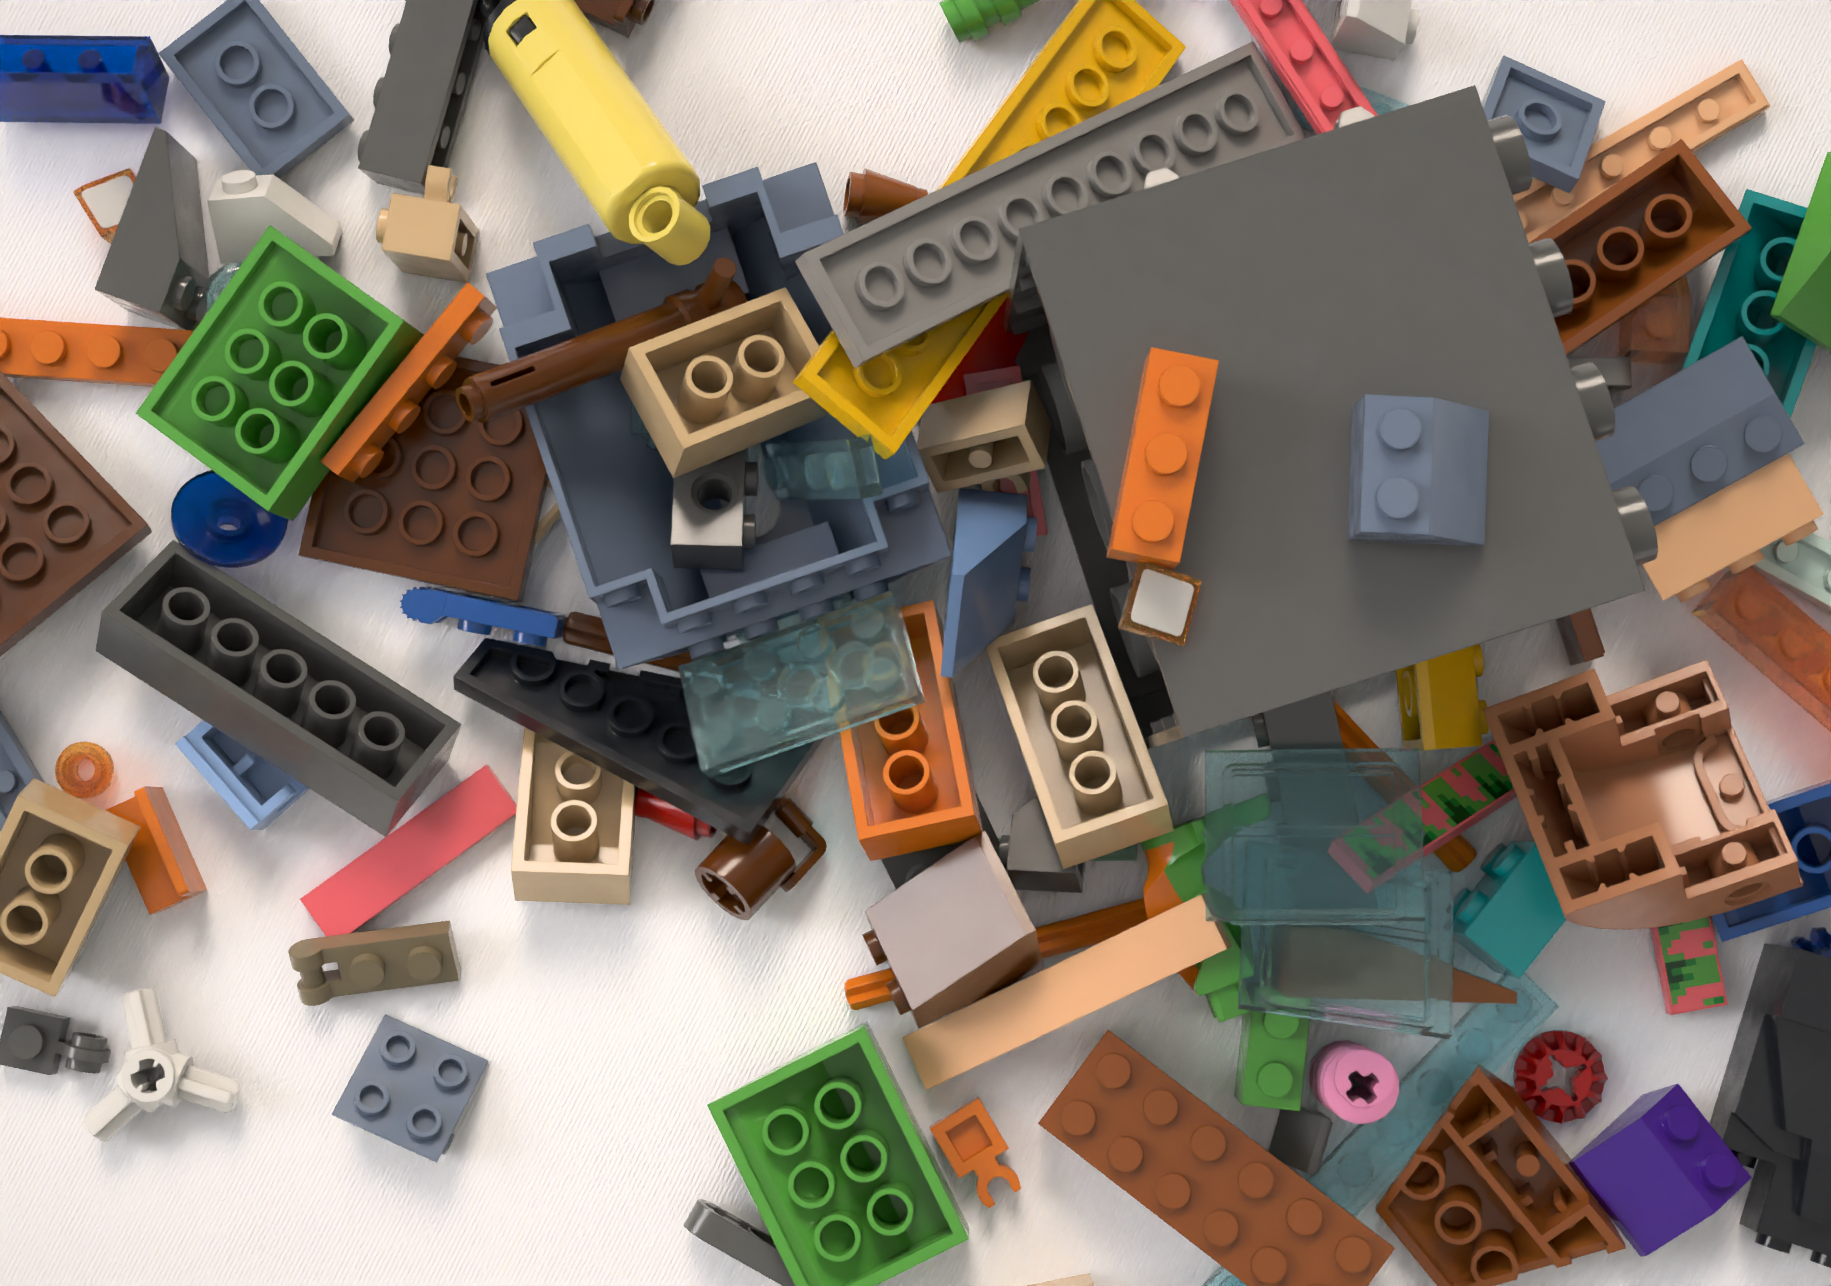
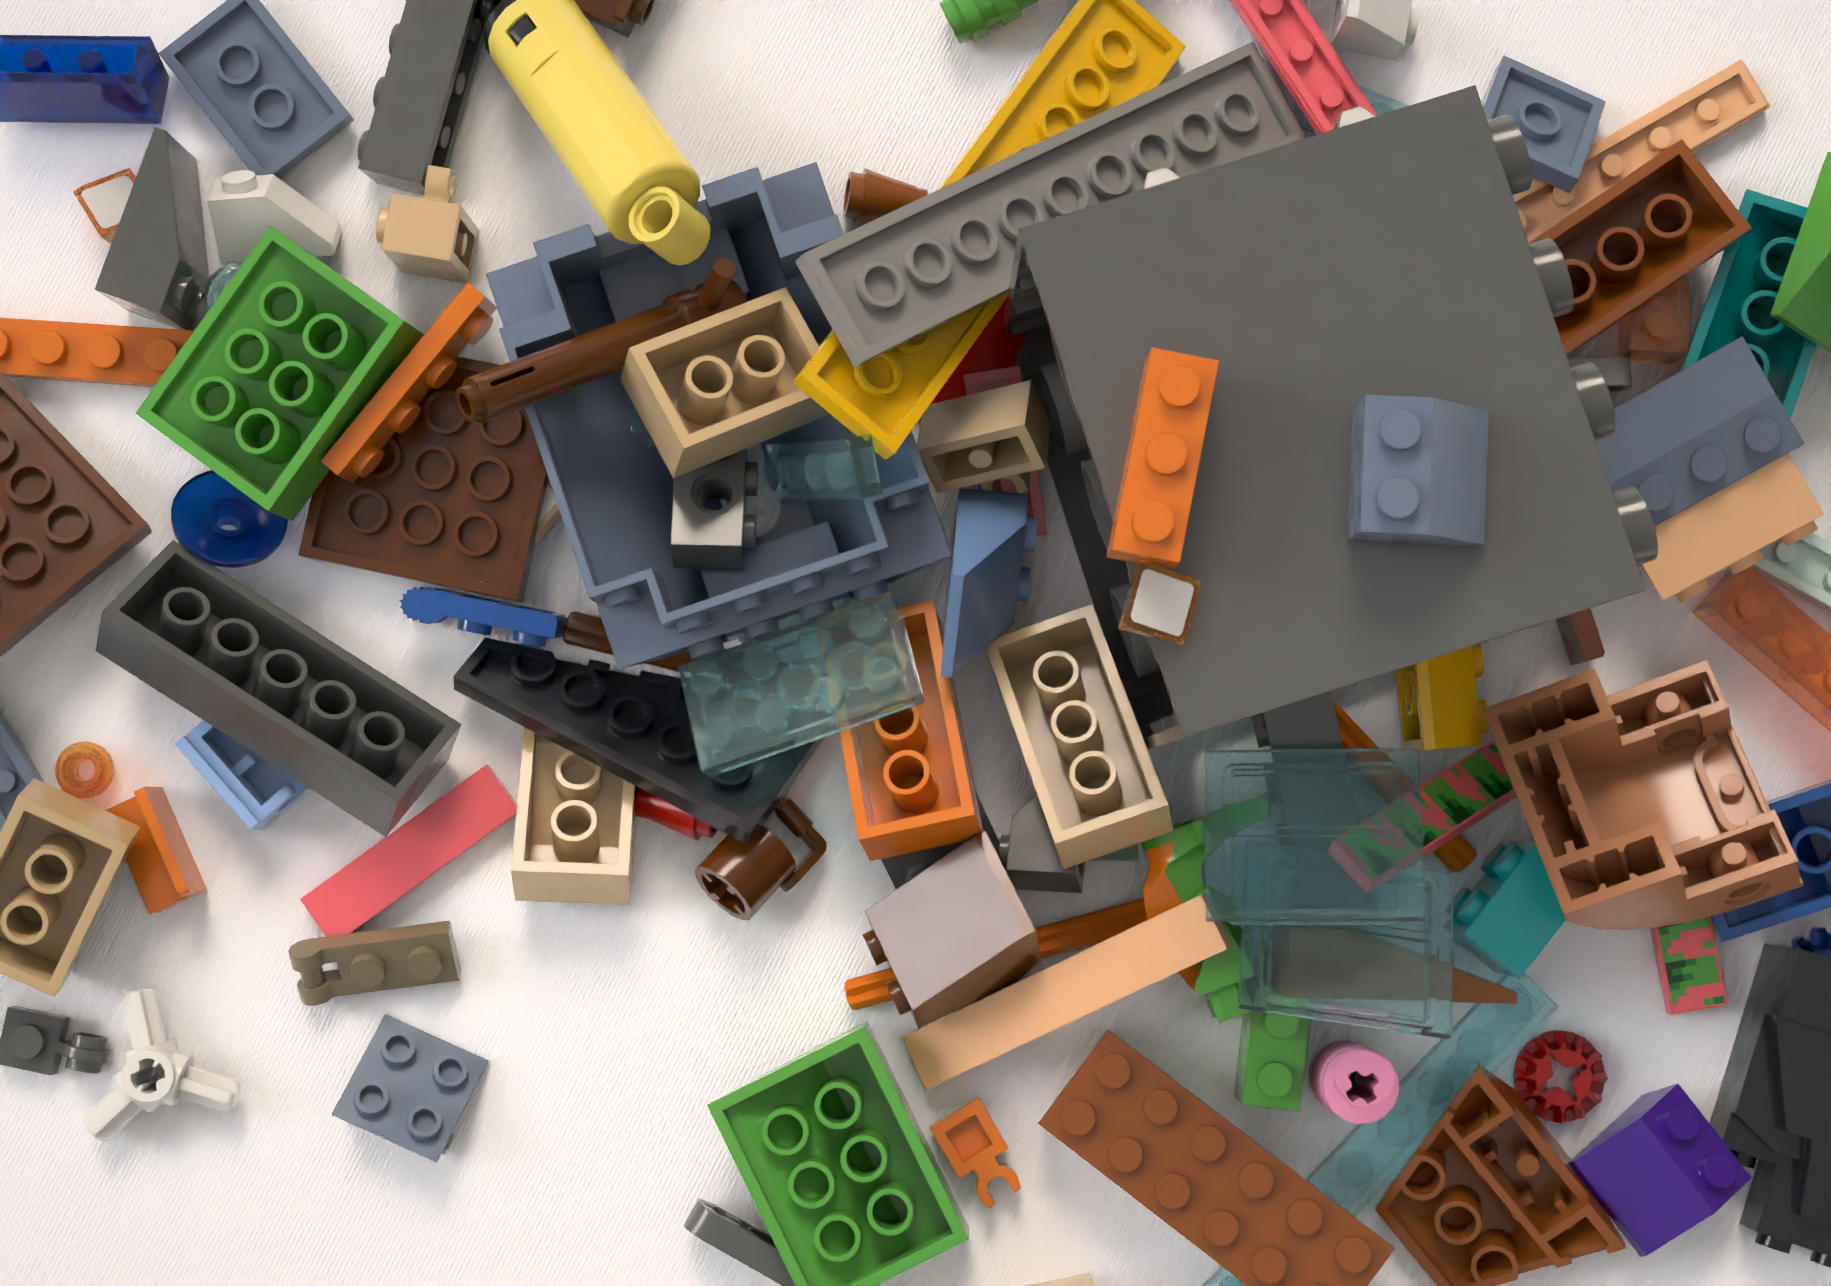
(1301, 1138): dark grey slope -> none

